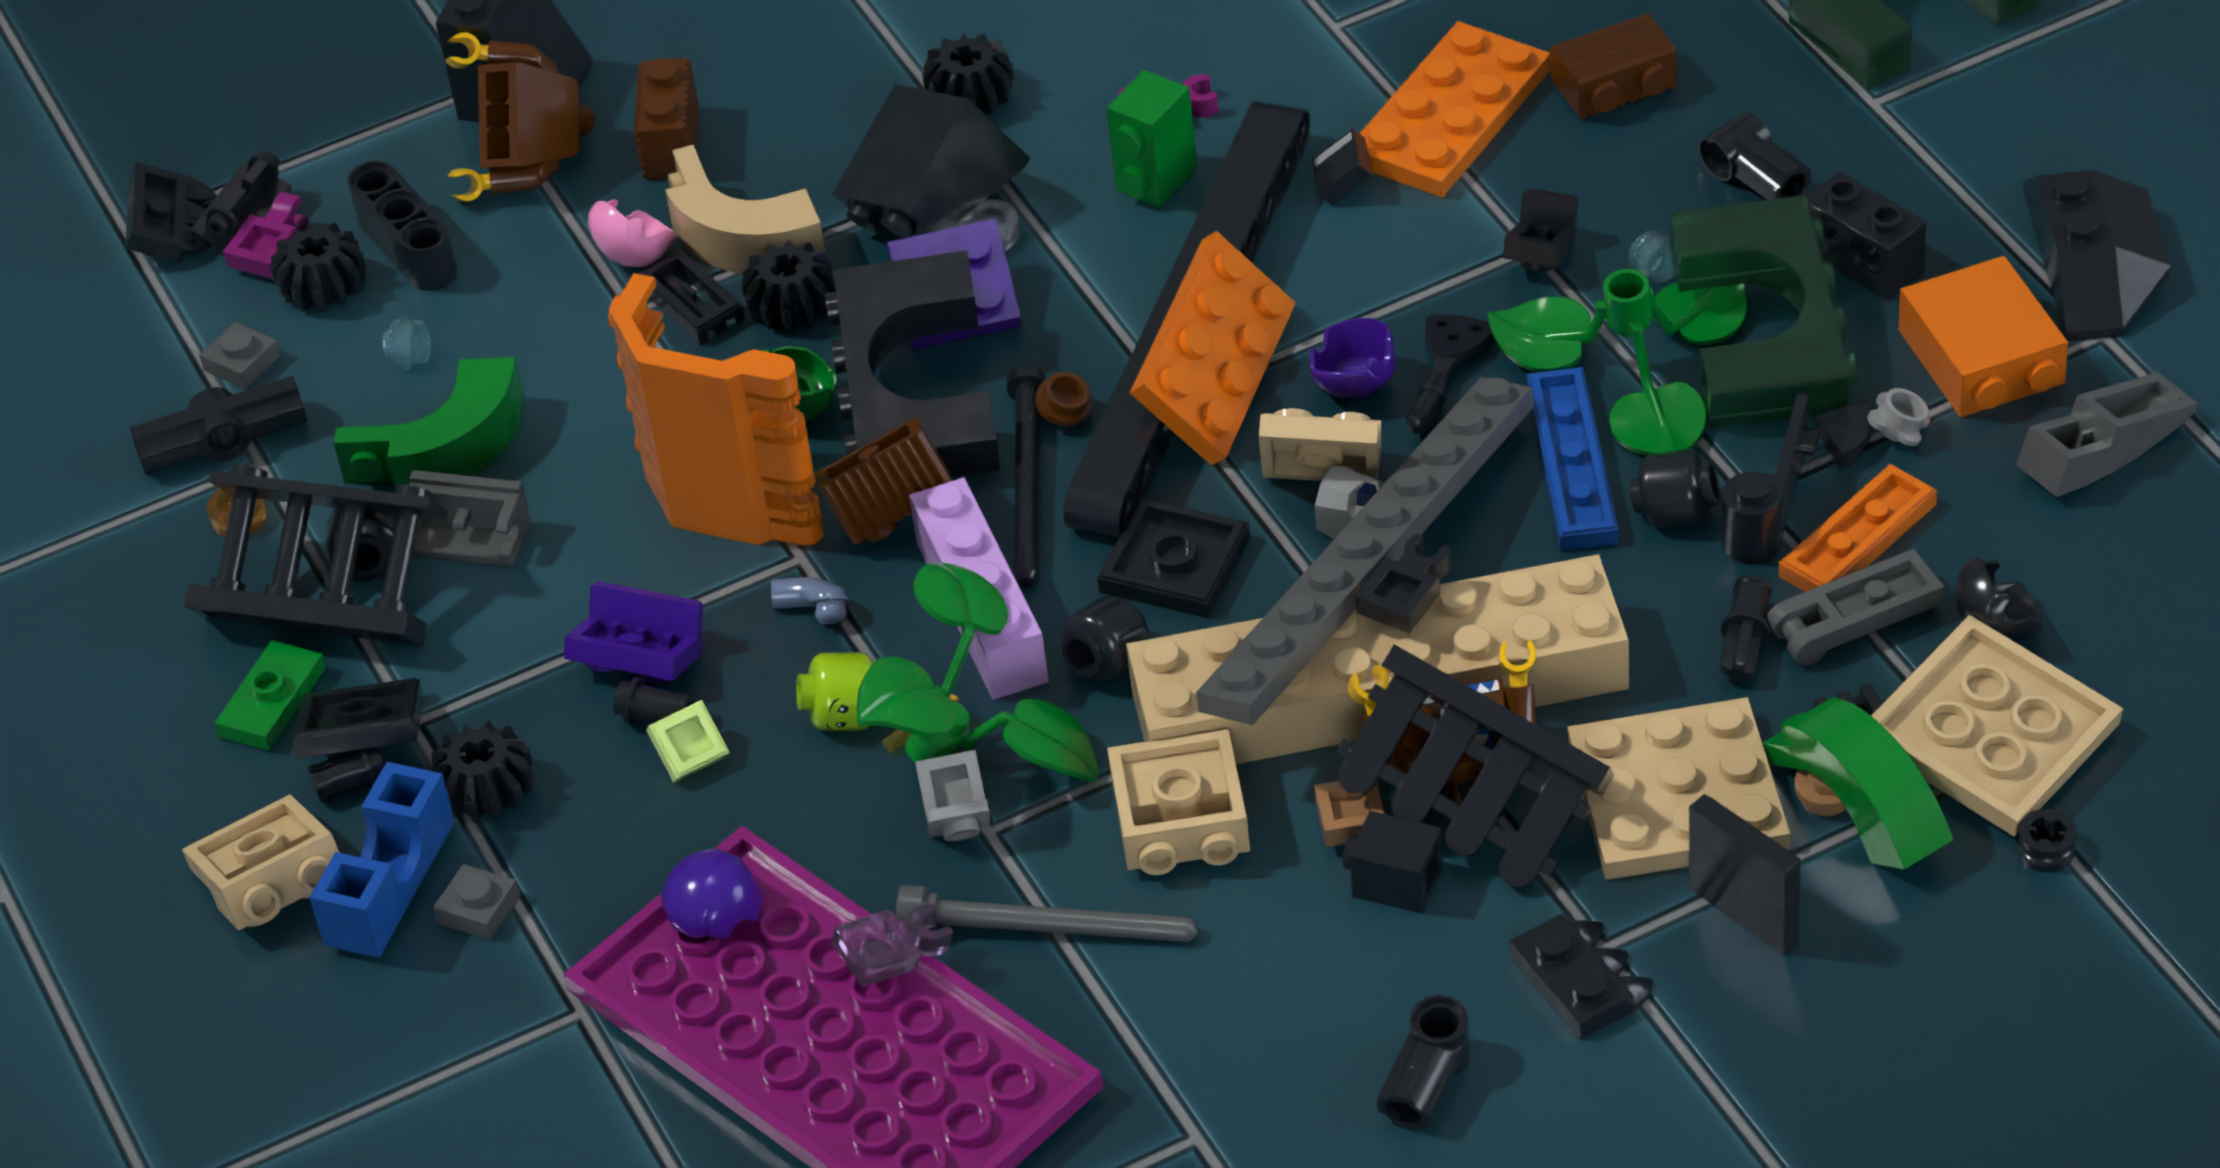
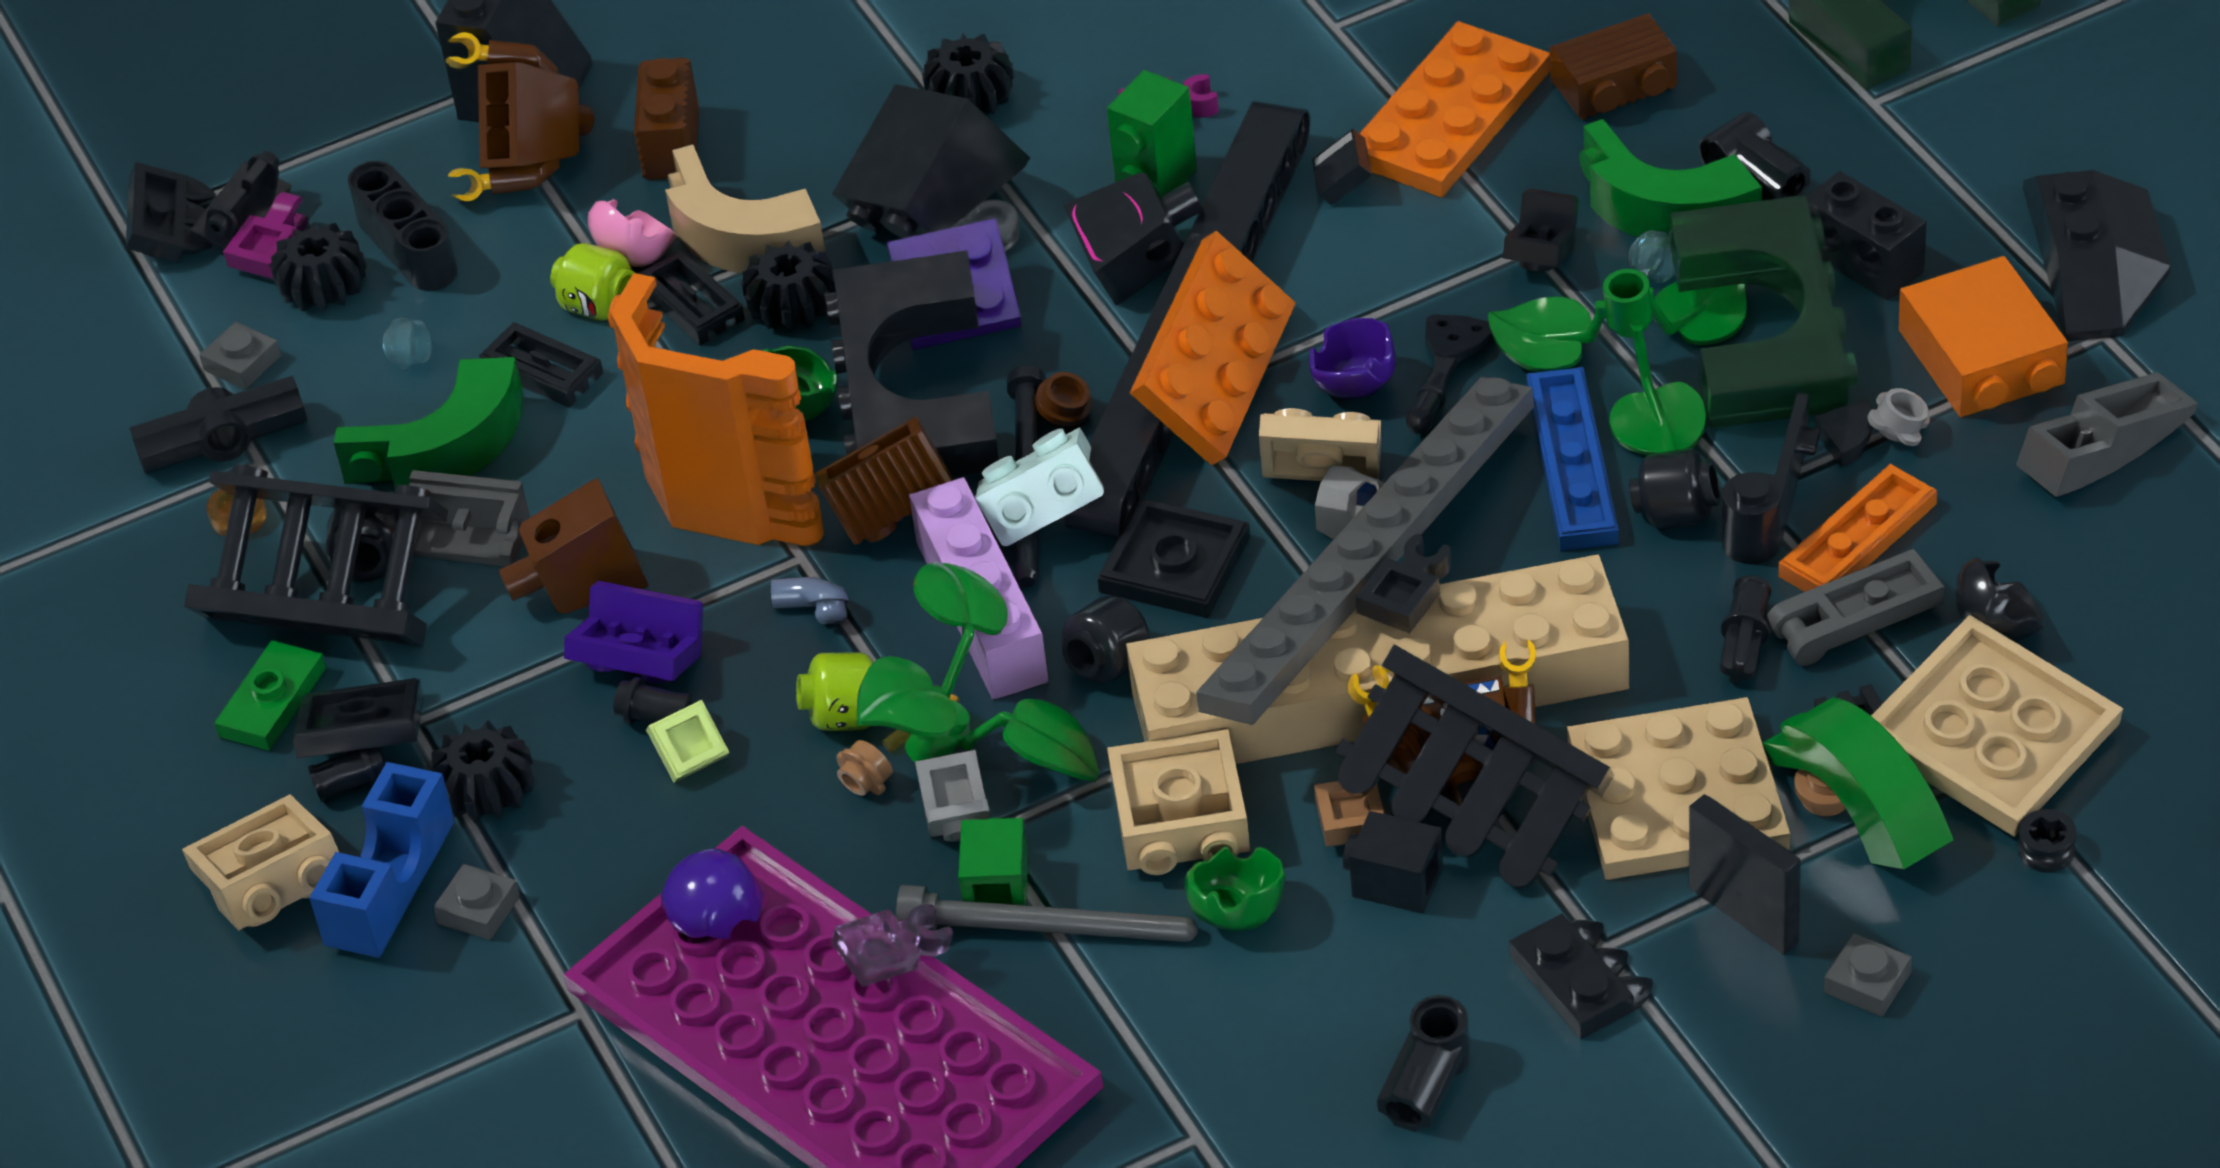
(535, 369): none -> black tile
(572, 549): none -> reddish brown torso
(589, 279): none -> lime head
(863, 768): none -> medium nougat plate
(994, 861): none -> green brick
(1038, 487): none -> light aqua bracket
(1131, 231): none -> black torso
(1234, 890): none -> green hair
(1643, 196): none -> green arch
(1867, 975): none -> dark grey plate

